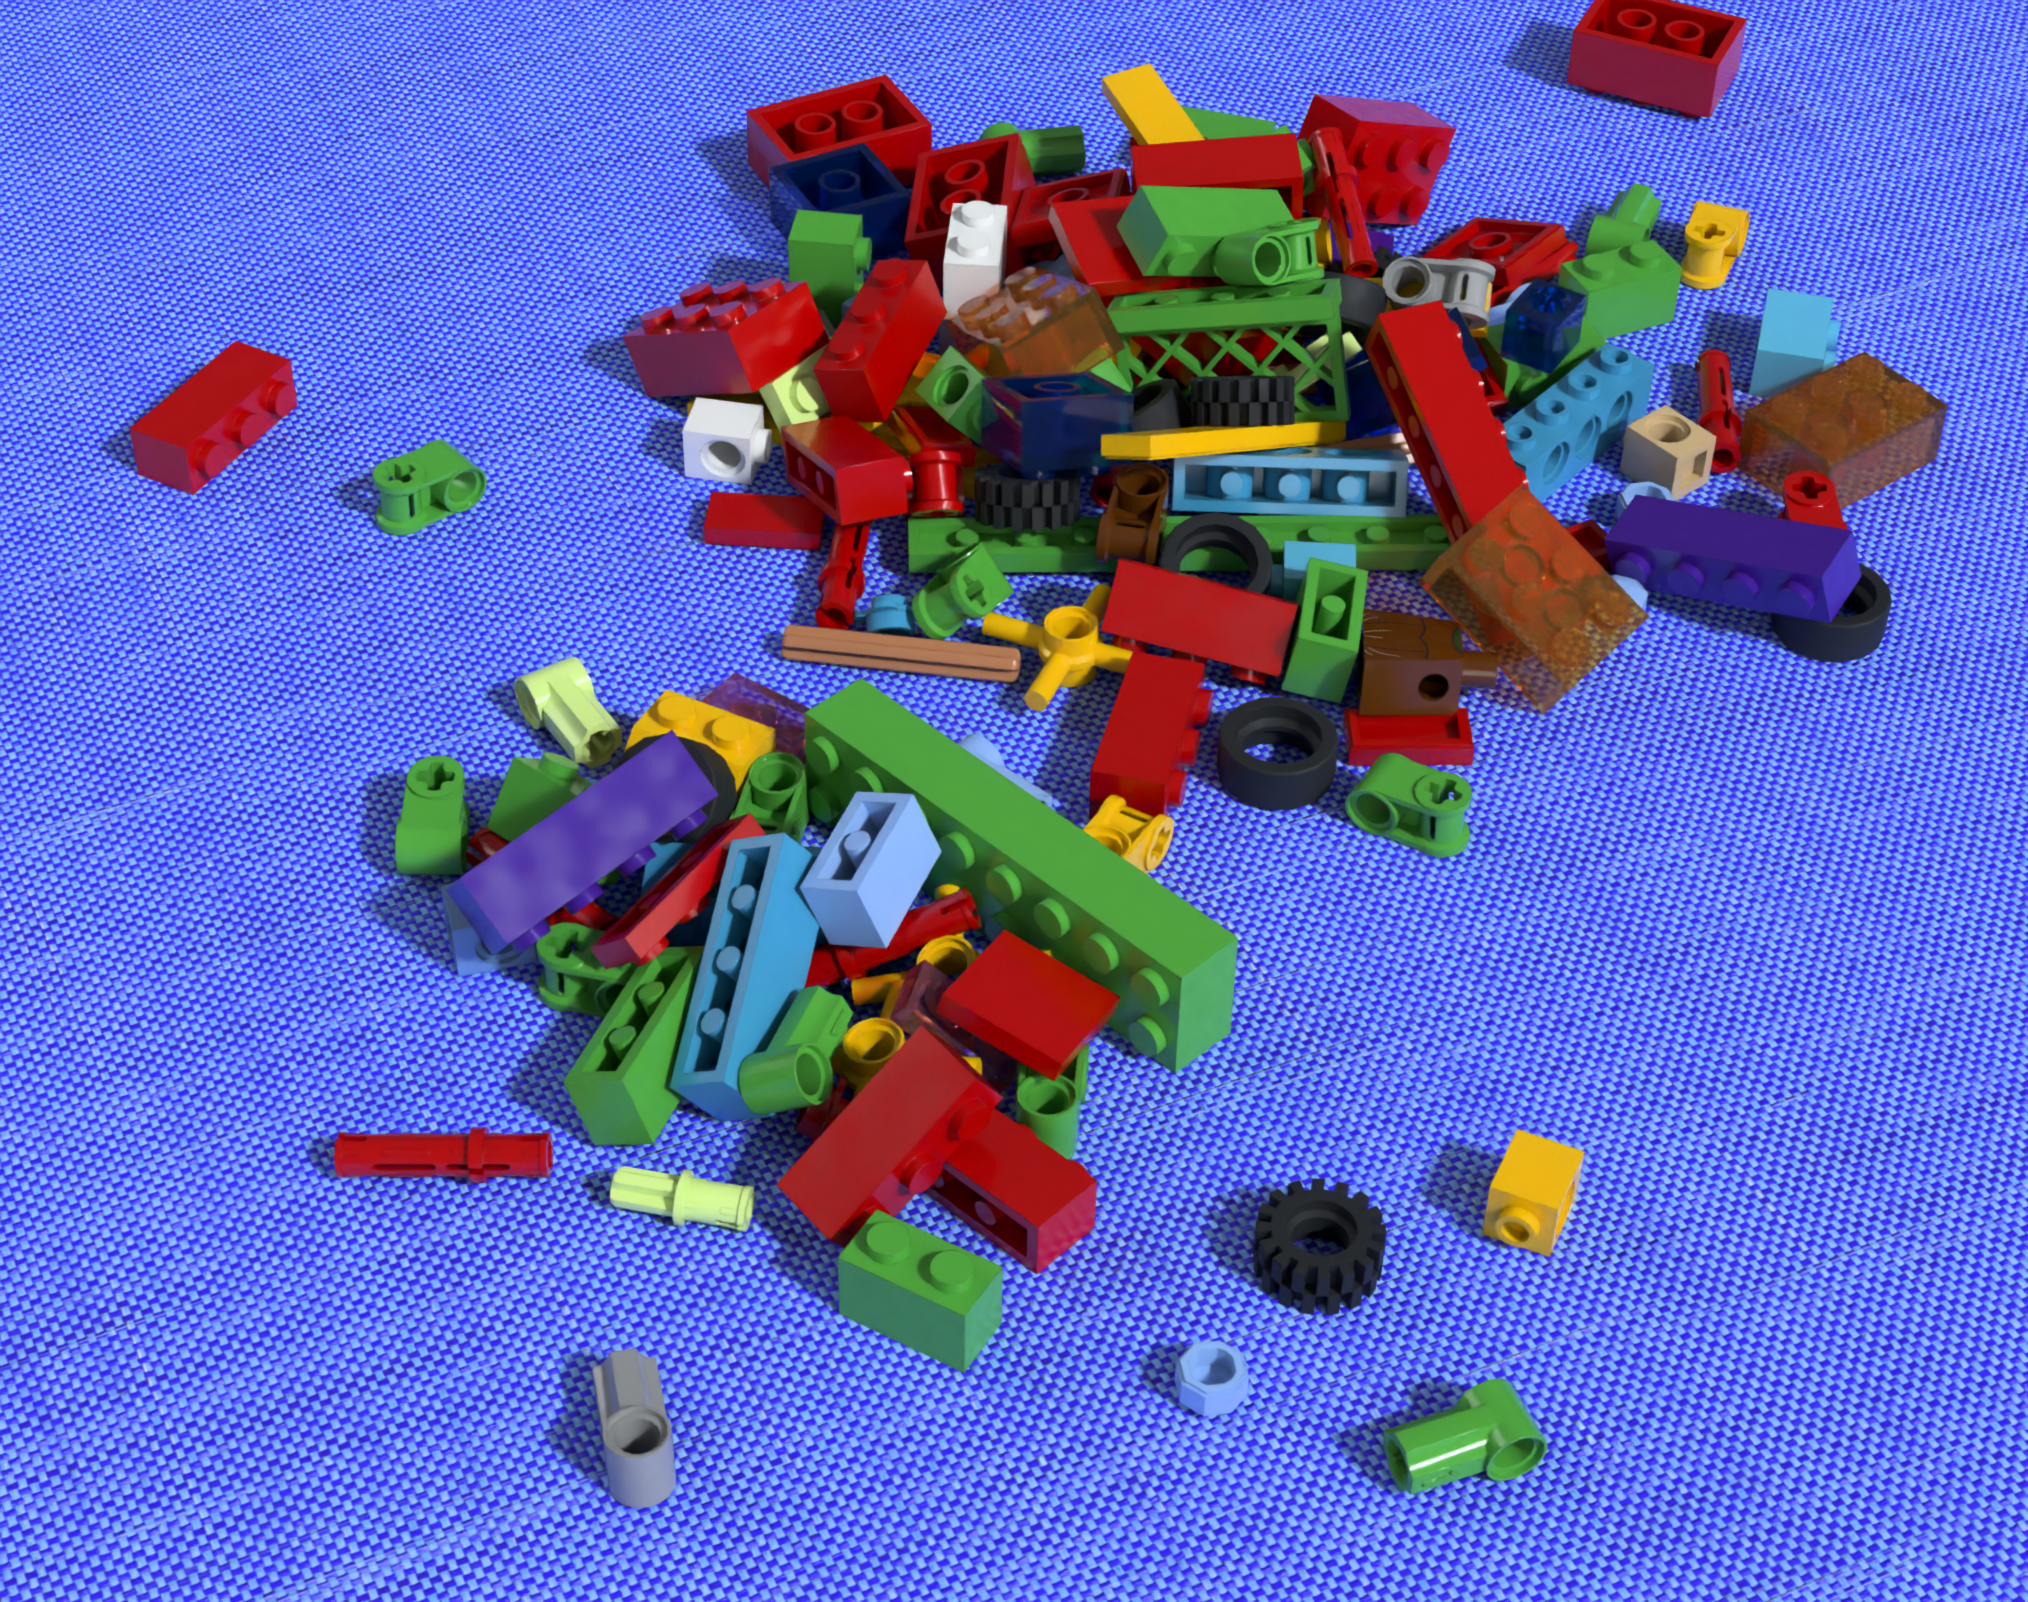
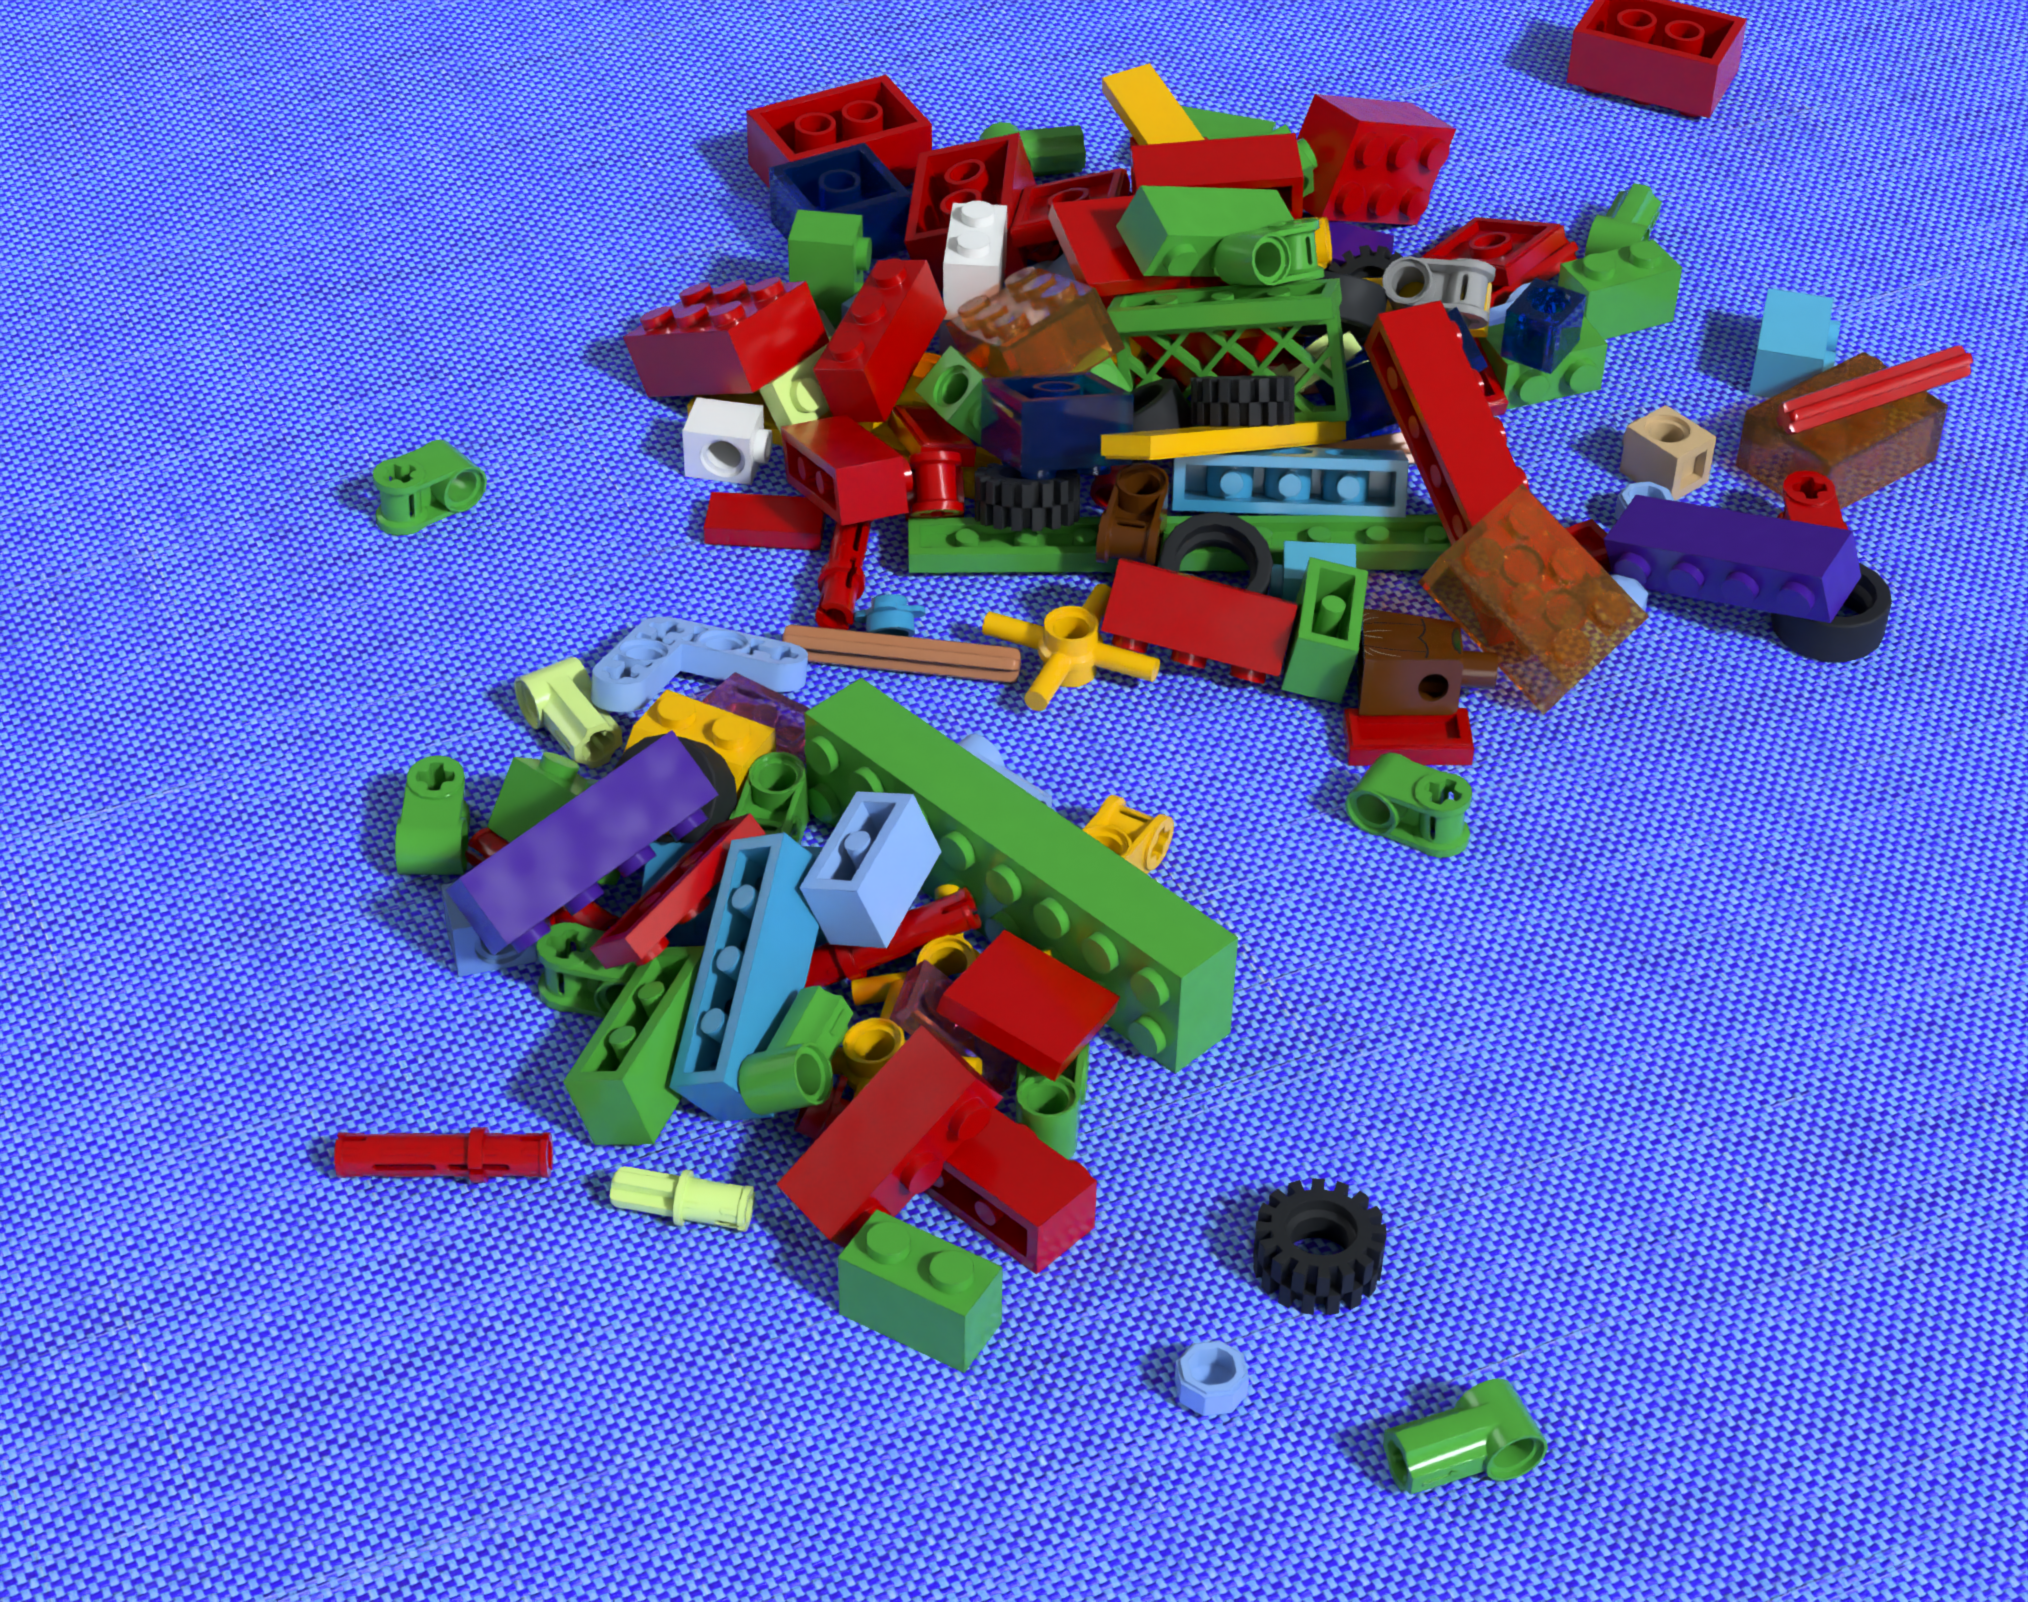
(213, 417): red brick -> none
(634, 1429): light grey piece -> none
(667, 645): none -> light blue beam
(961, 590): bright green piece -> none
(1151, 735): red brick -> none
(1281, 784): black tyre -> none
(1329, 155): red pin -> none
(1533, 1192): yellow brick -> none
(1578, 418): dark azure brick -> none
(1713, 242): yellow piece -> none
(1718, 409): red pin -> none
(1874, 390): none -> red axle

